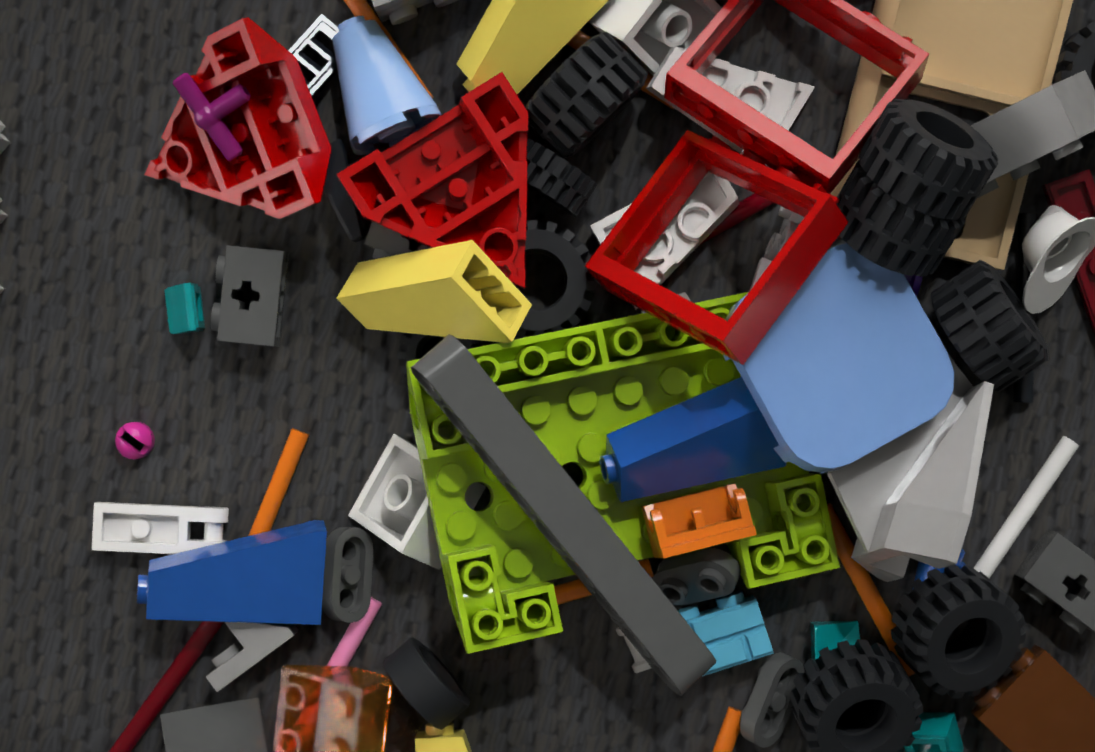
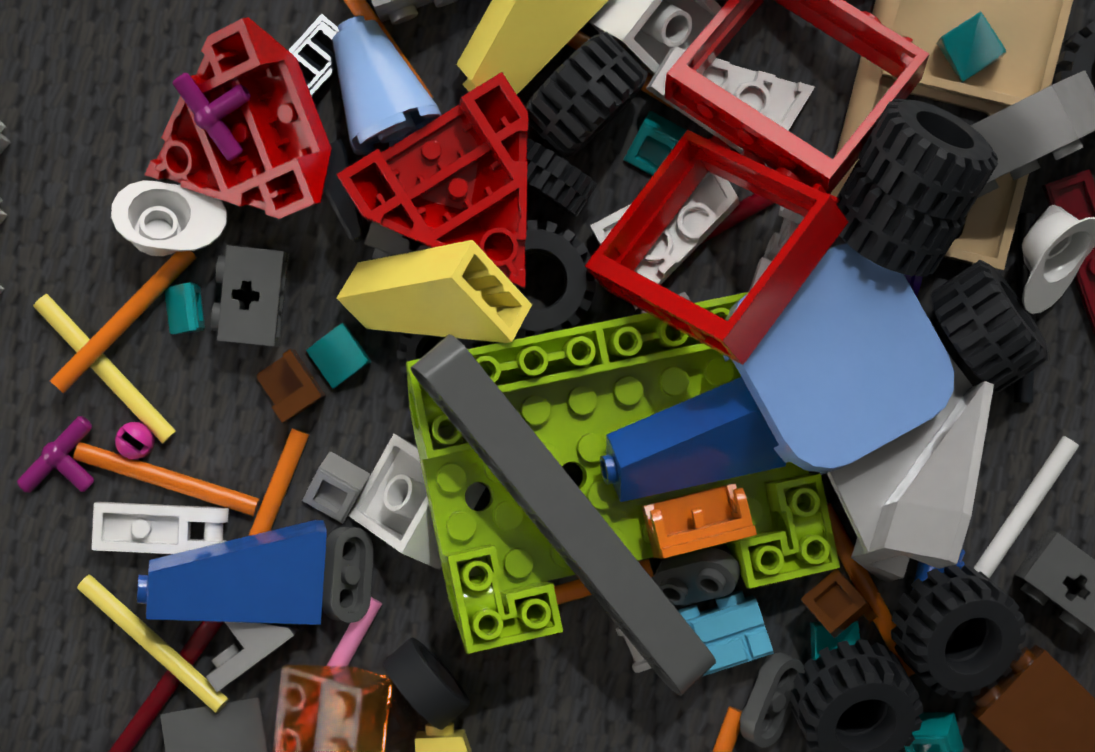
(57, 456): none -> magenta piece
(106, 370): none -> light yellow bar
(122, 320): none -> orange bar
(152, 643): none -> light yellow bar
(166, 478): none -> orange bar
(167, 217): none -> white piece
(290, 386): none -> reddish brown panel
(336, 487): none -> light grey slope
(338, 355): none -> teal slope
(653, 143): none -> teal slope
(837, 603): none -> reddish brown panel
(971, 47): none -> teal slope

